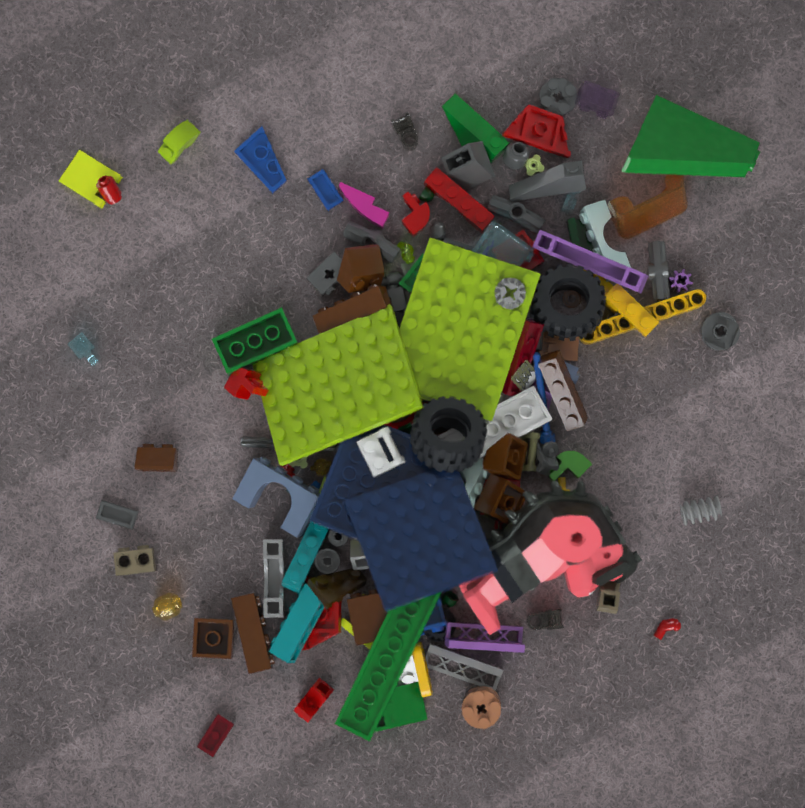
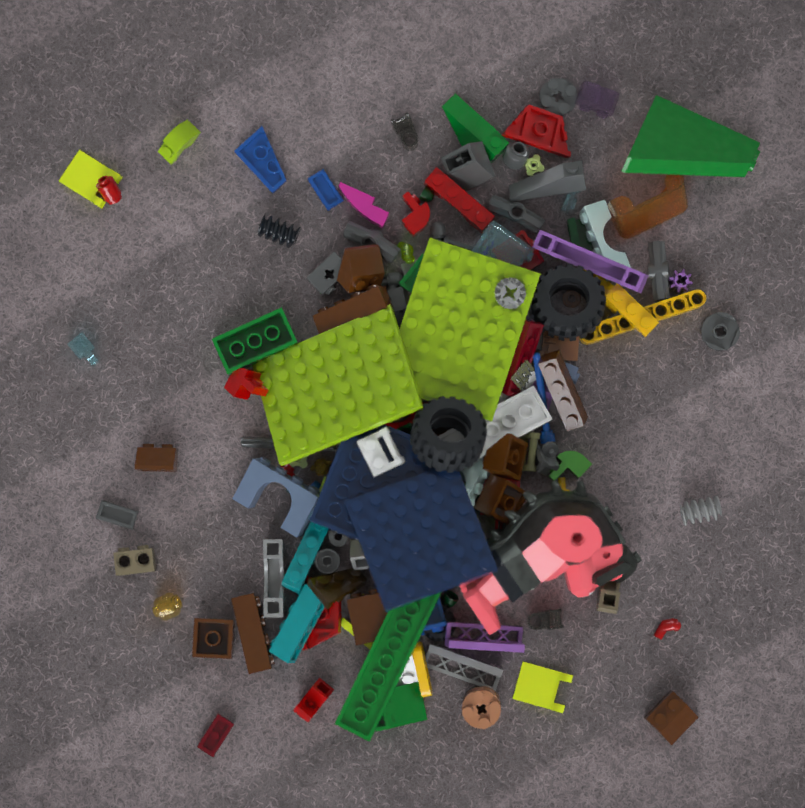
(278, 231): none -> black piece
(539, 686): none -> neon yellow flag
(671, 717): none -> reddish brown slope

